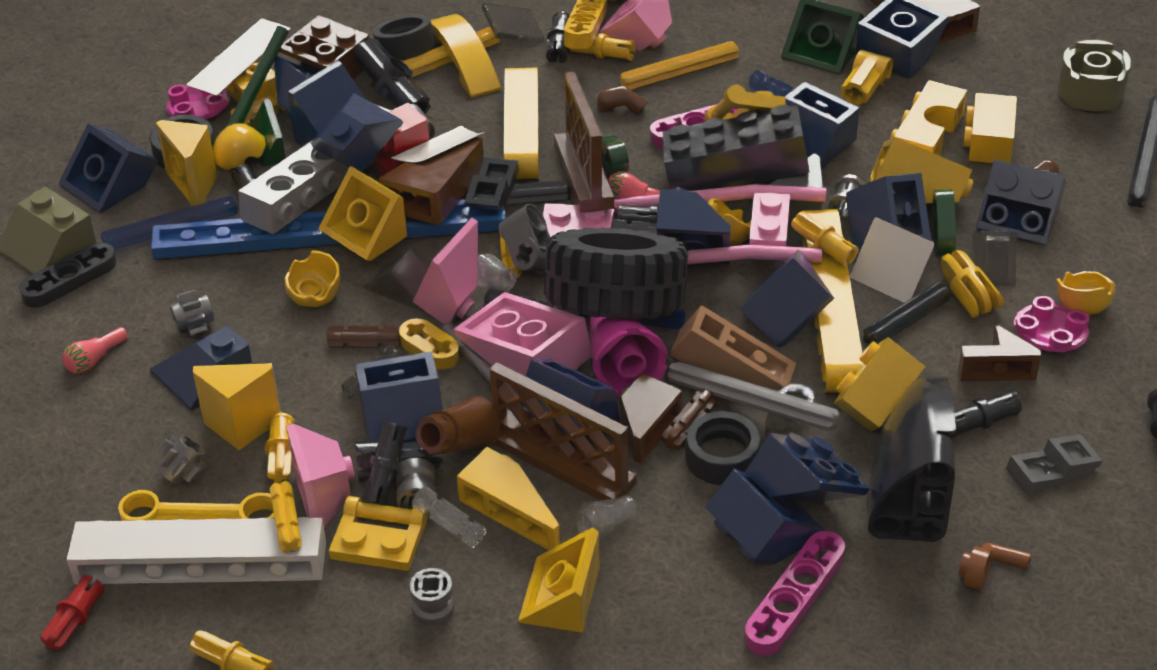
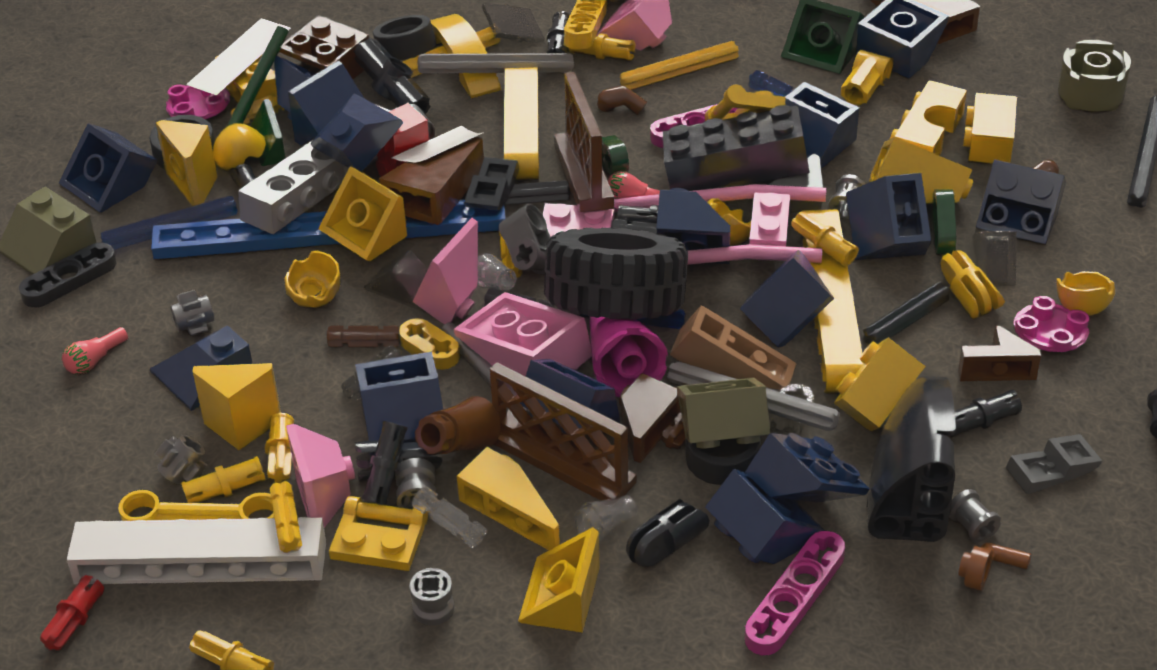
(223, 481): none -> yellow pin
(494, 62): none -> light grey axle
(665, 533): none -> black arm
(724, 411): none -> olive slope
(892, 260): white sticker -> none
(974, 516): none -> flat silver bush

